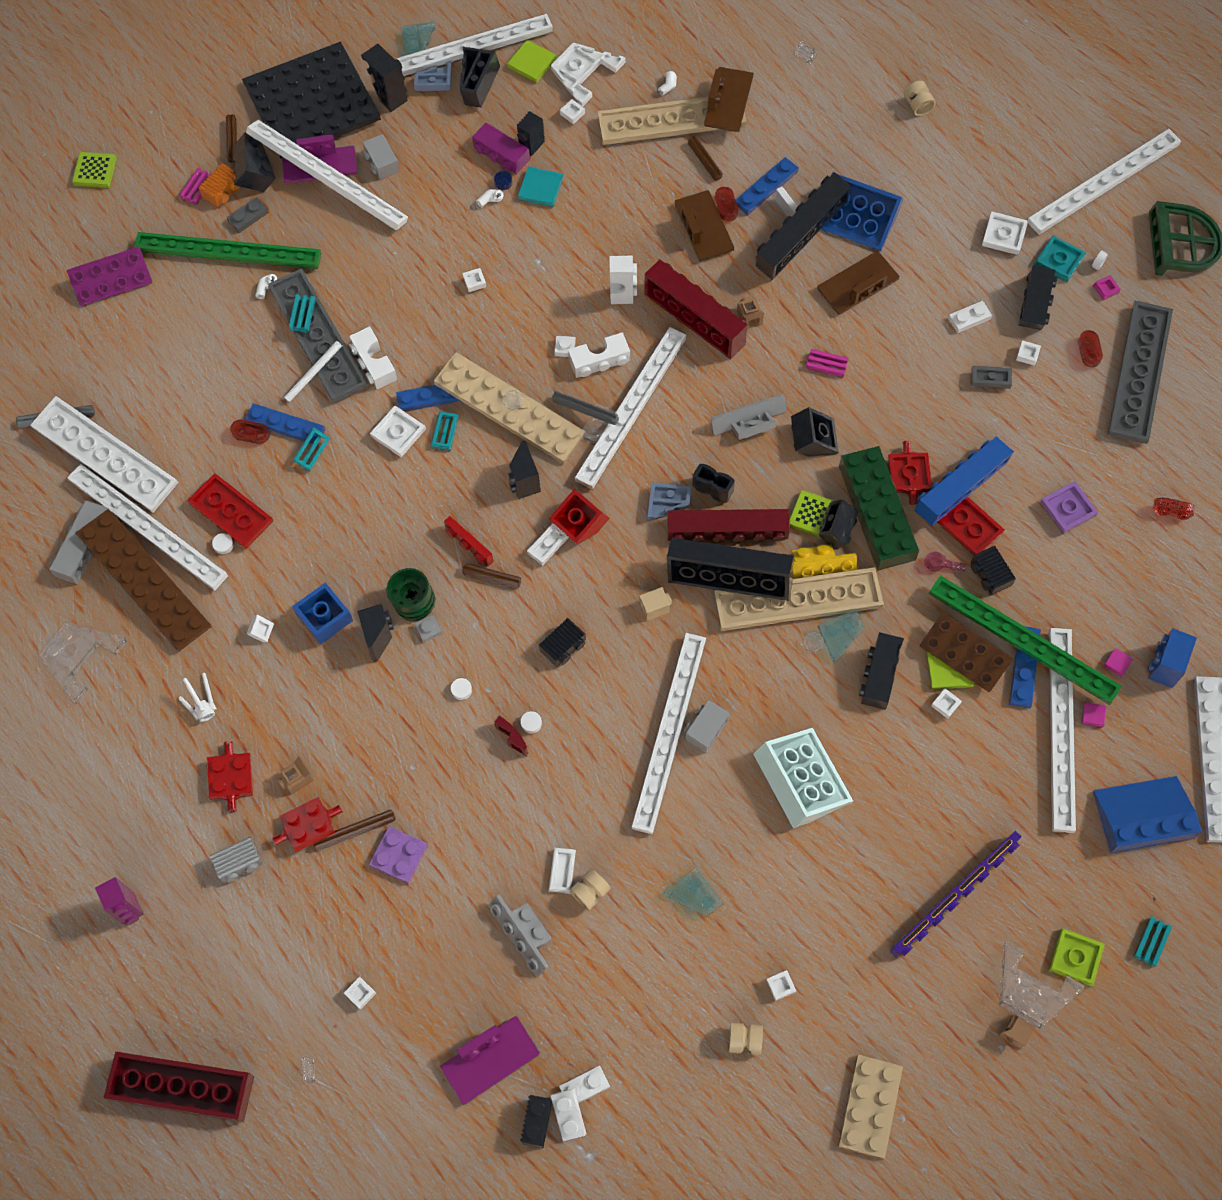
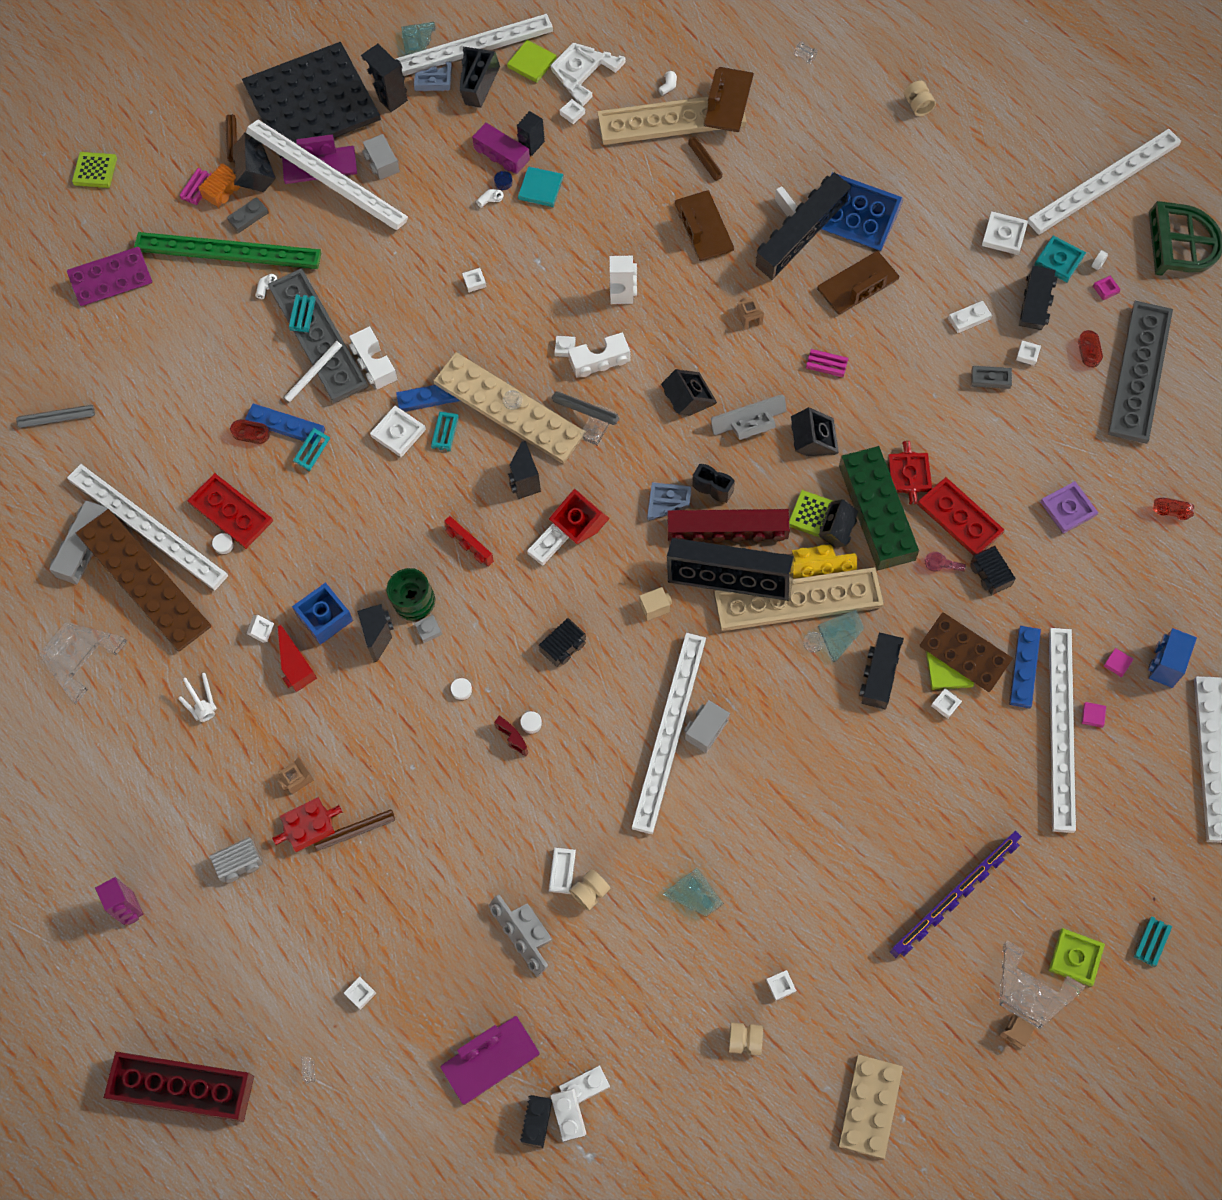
(104, 454): white plate -> none
(230, 776): red plate -> none
(293, 664): none -> red slope
(398, 855): medium lavender plate -> none
(491, 575): reddish brown axle -> none
(630, 408): white plate -> none
(687, 392): none -> black slope
(695, 309): dark red brick -> none
(727, 205): clear red plate -> none
(766, 186): blue plate -> none
(802, 777): light aqua slope -> none
(963, 481): blue brick -> none
(1025, 640): green plate -> none
(1146, 814): blue slope -> none

